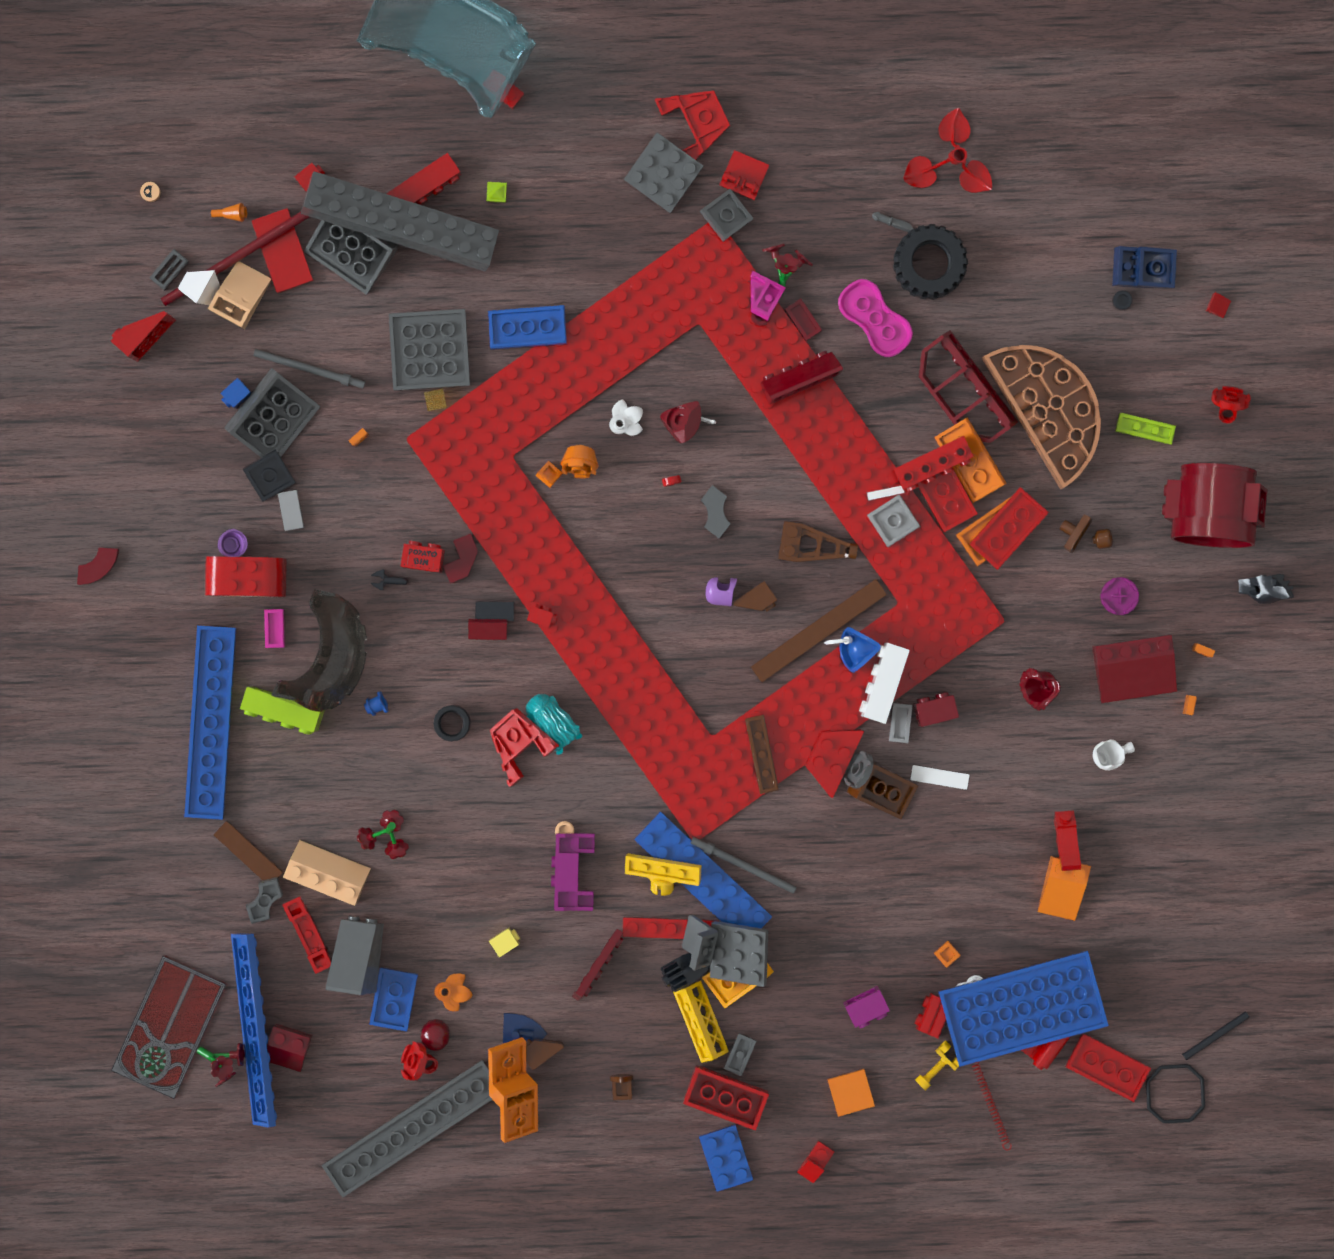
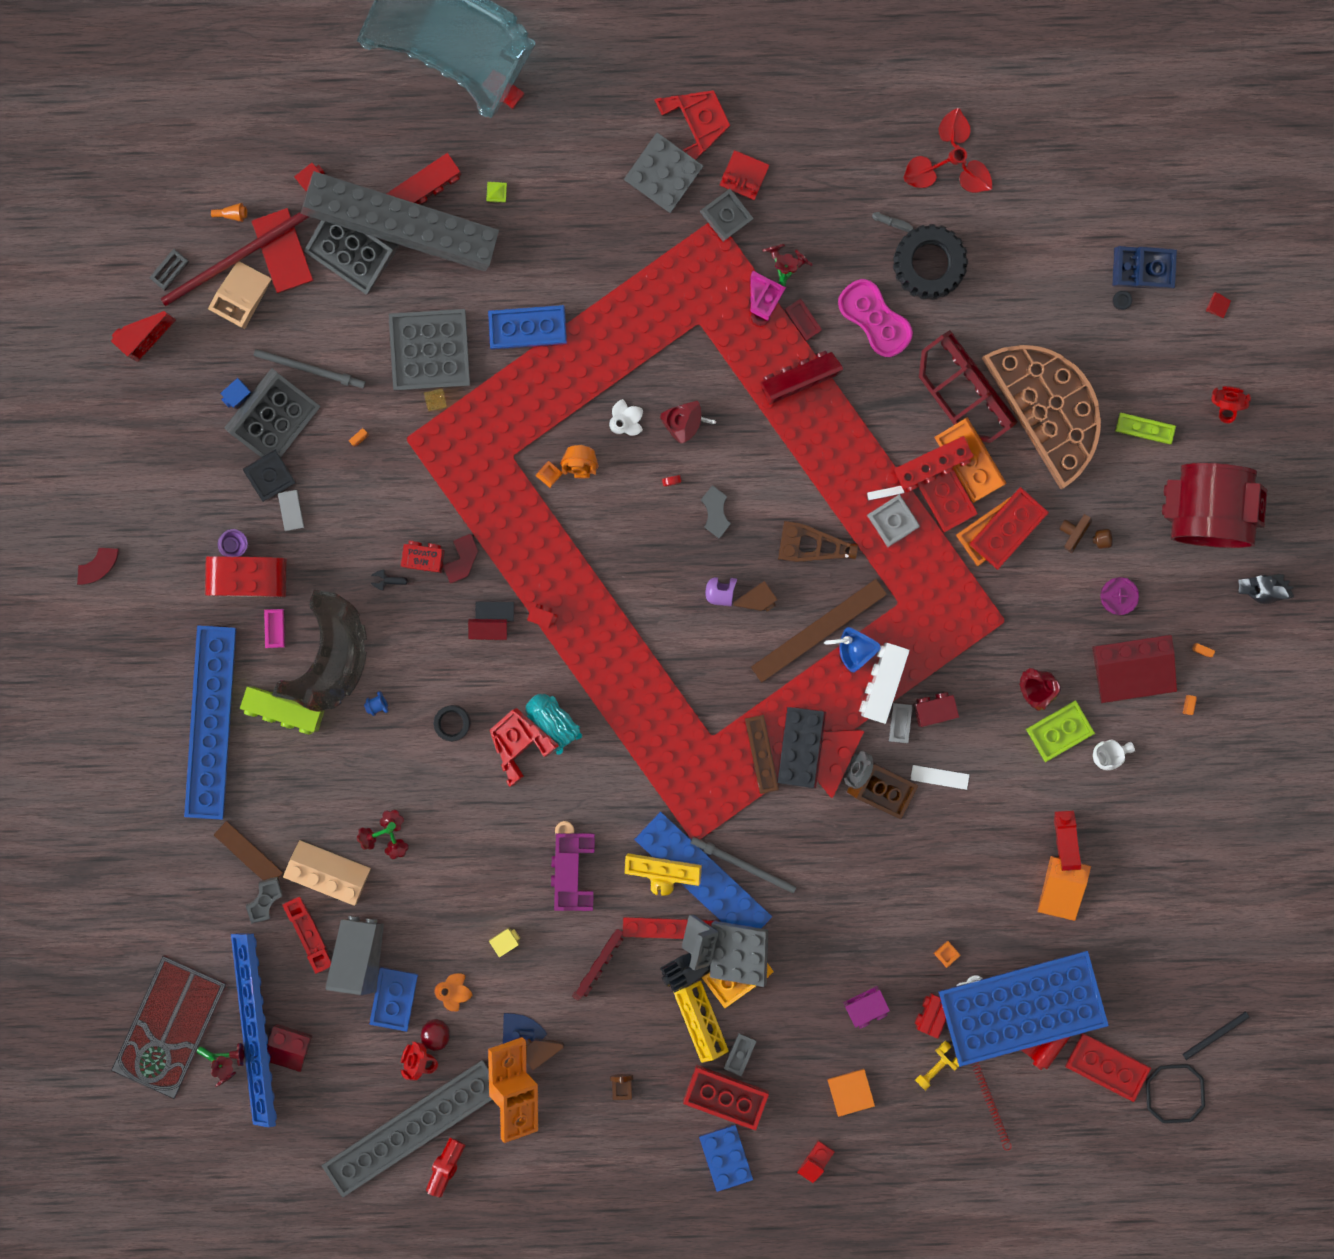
(150, 192): light nougat tile -> none
(200, 286): white slope -> none
(445, 1167): none -> red piece
(801, 747): none -> black plate
(1060, 731): none -> lime tile

